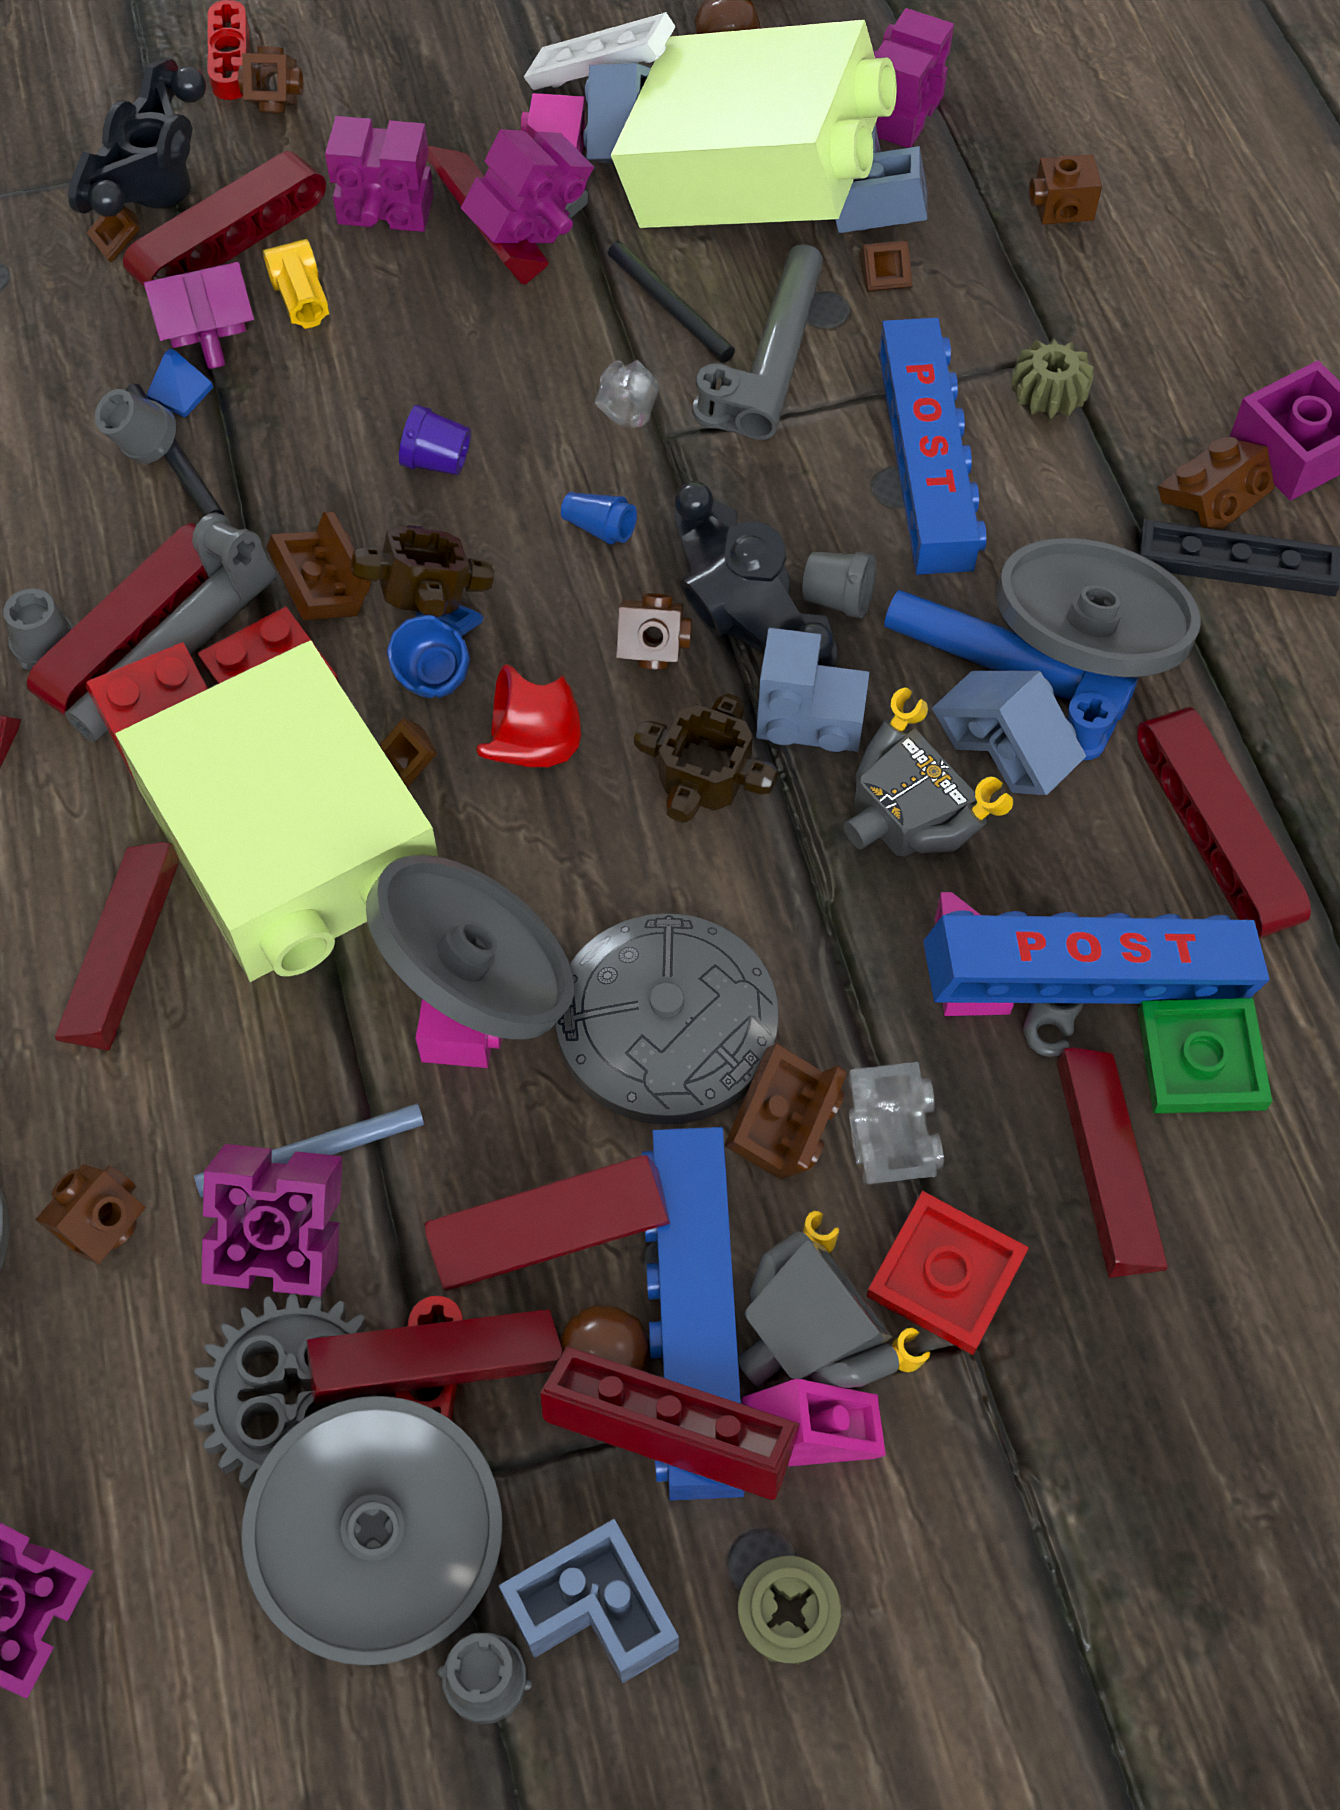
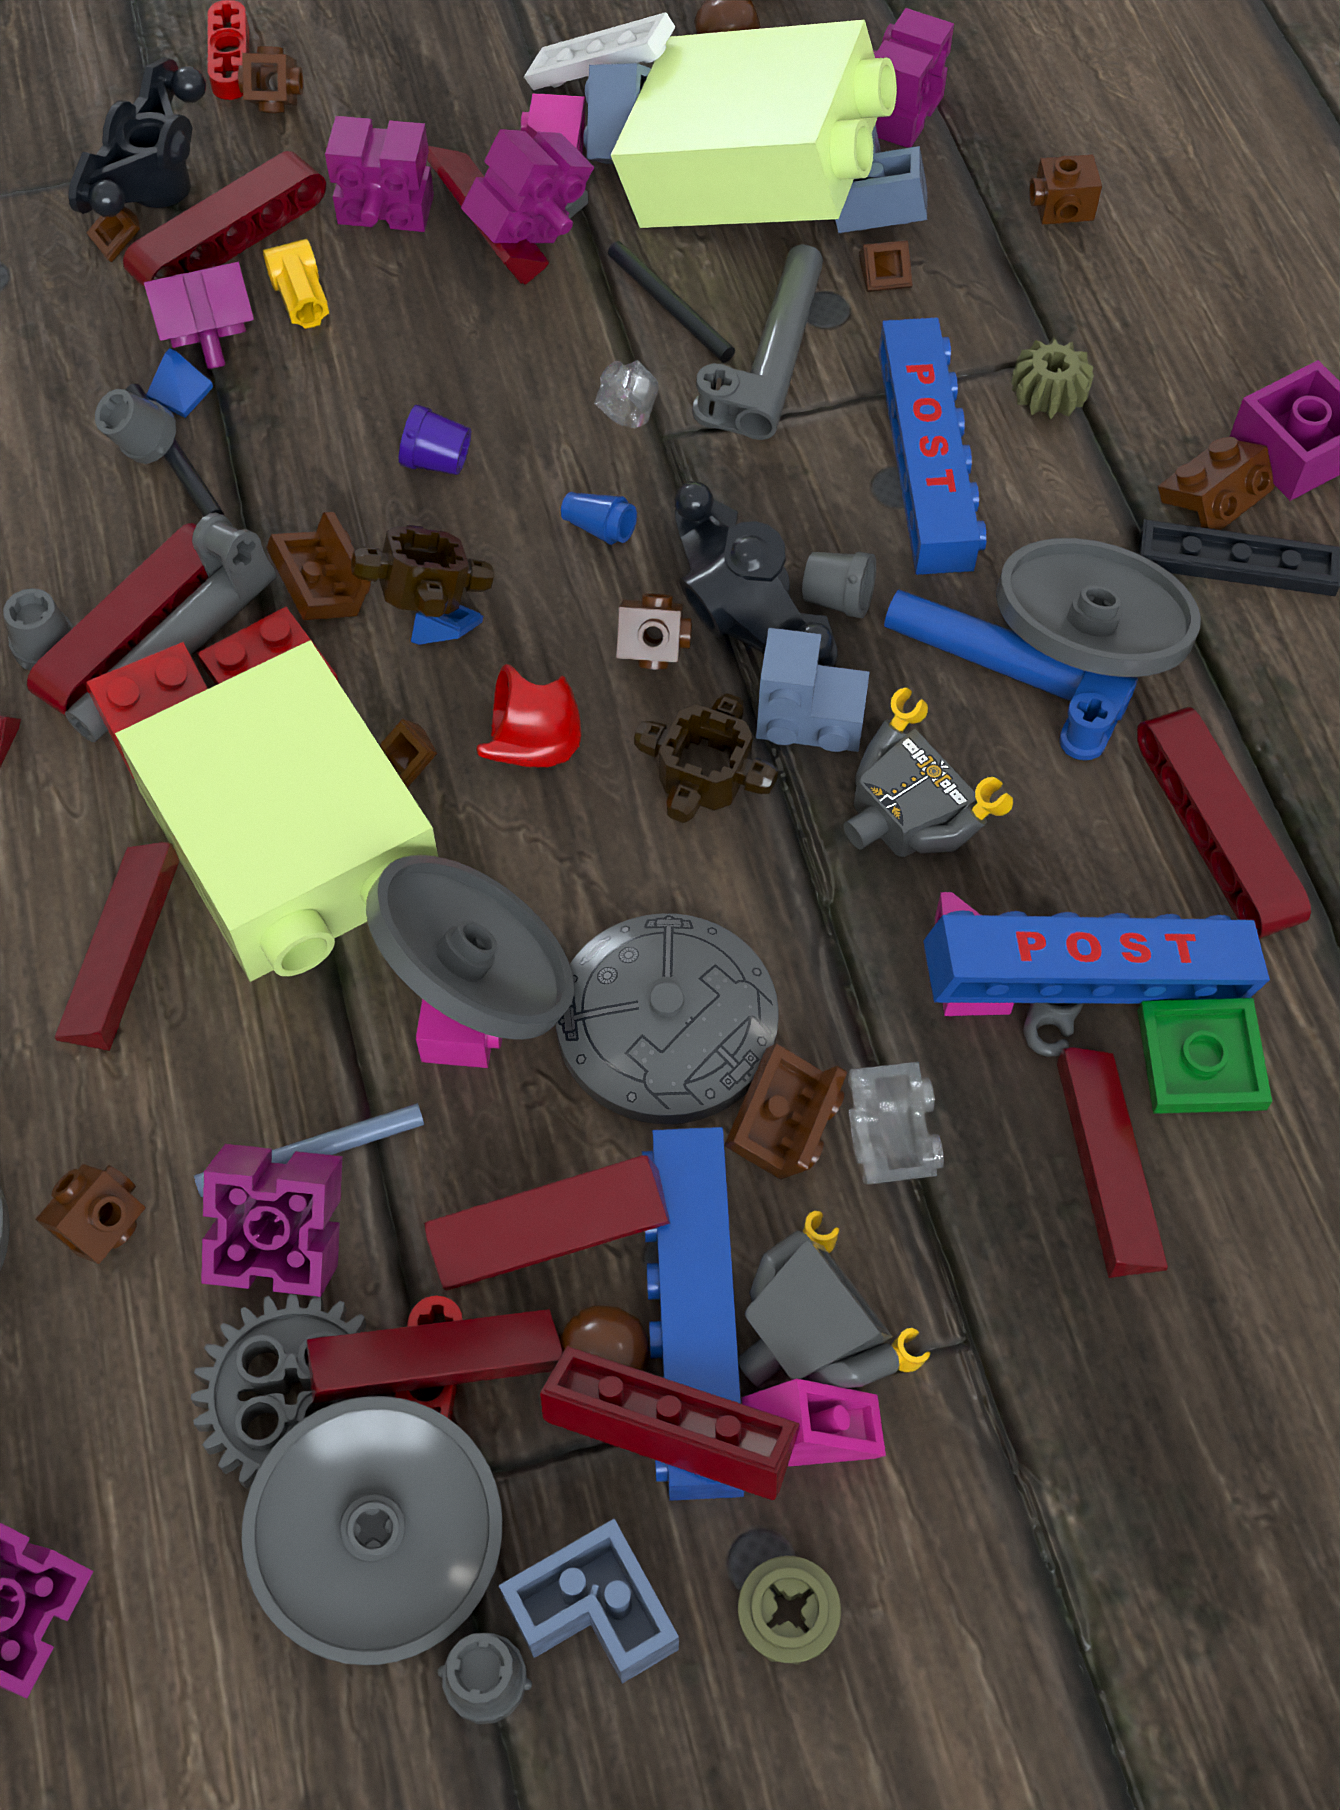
(428, 656): blue hair -> none
(947, 1272): red plate -> none
(1018, 725): sand blue brick -> none

